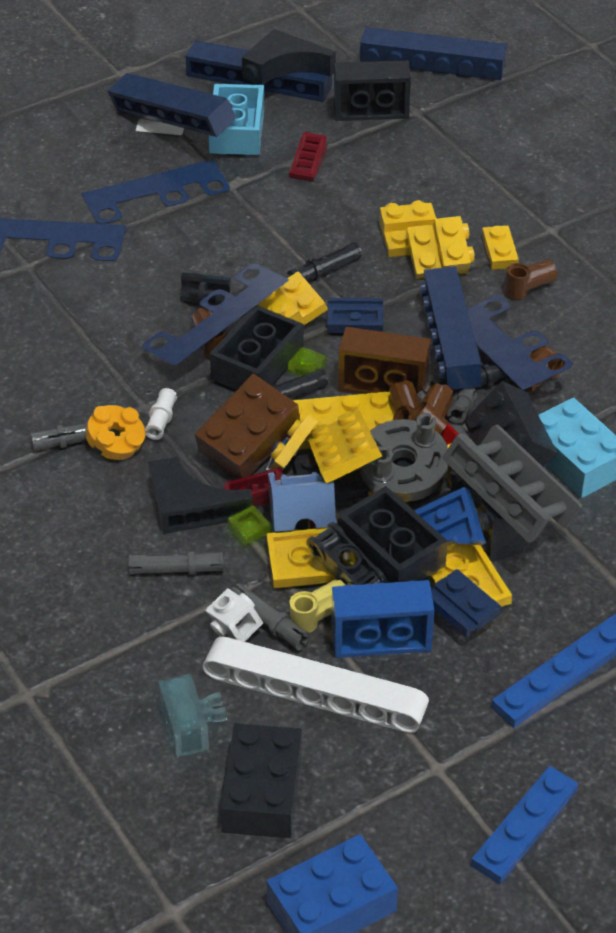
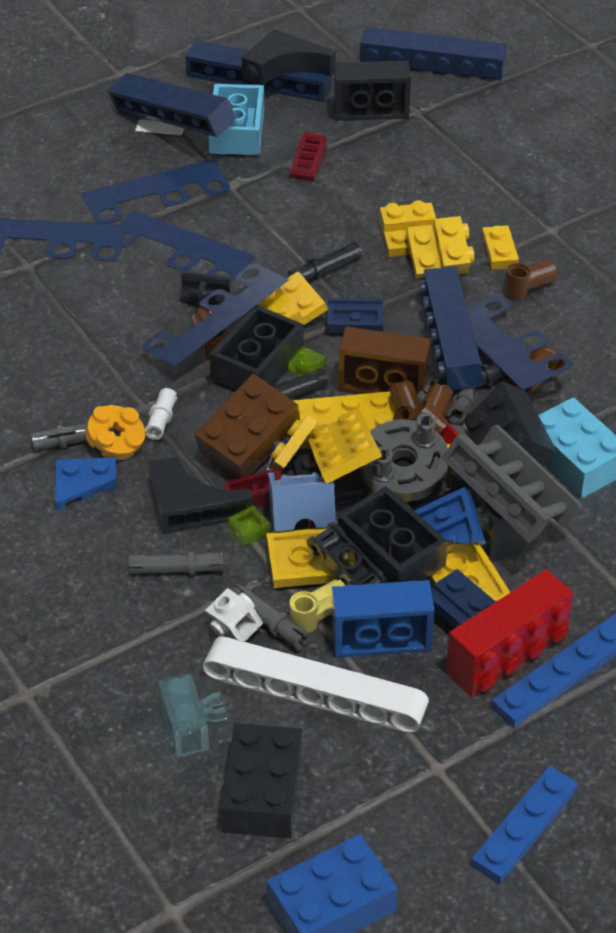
(83, 478): none -> blue wing
(187, 244): none -> dark blue piece
(509, 633): none -> red brick

